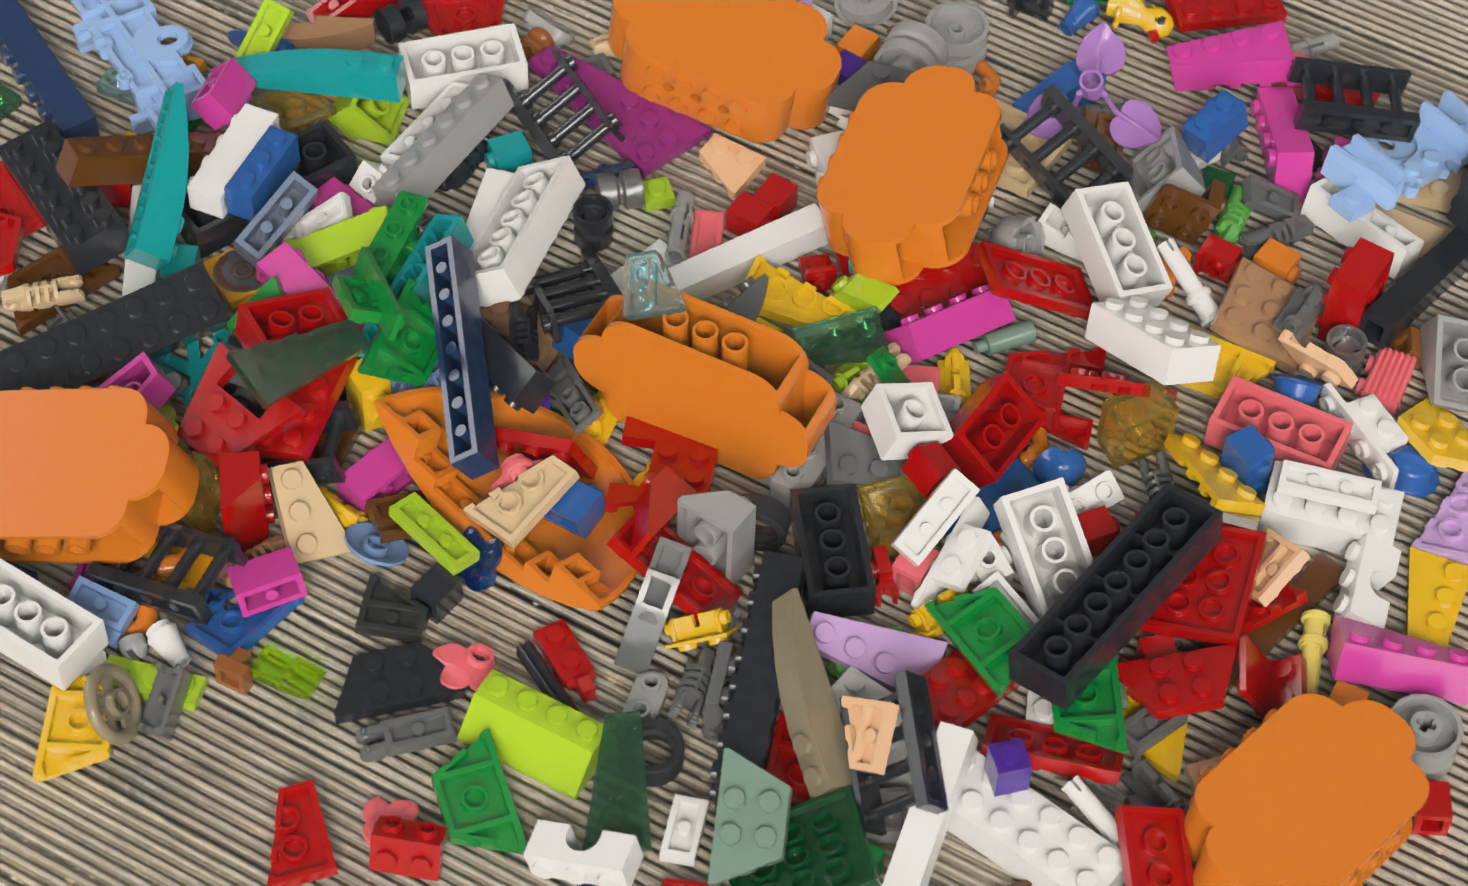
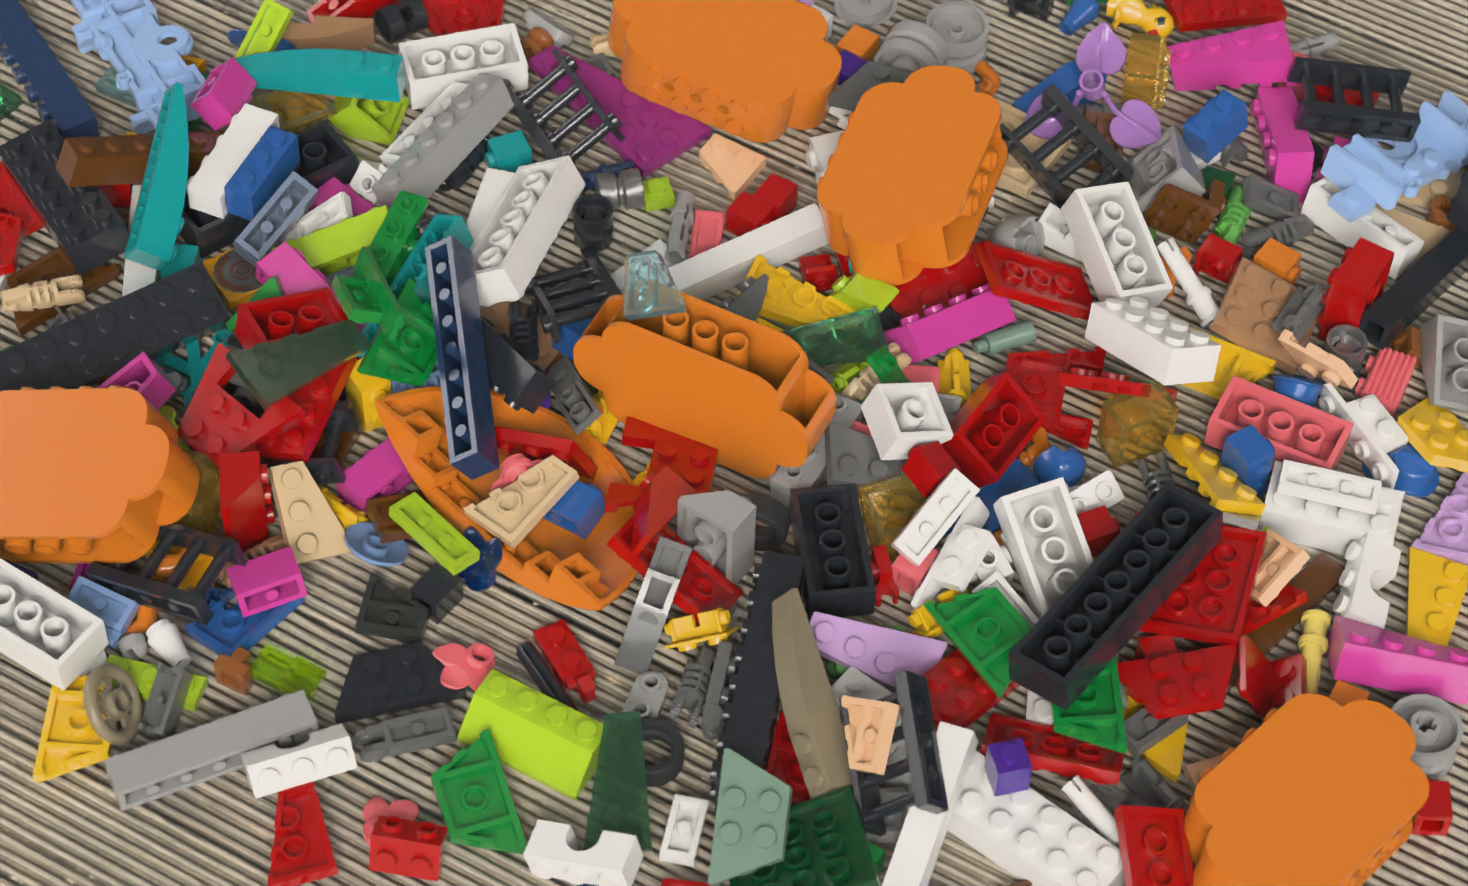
(208, 750): none -> light grey brick
(279, 769): none -> white arch
(1146, 70): none -> clear yellow brick
(1439, 211): none -> dark orange wheel

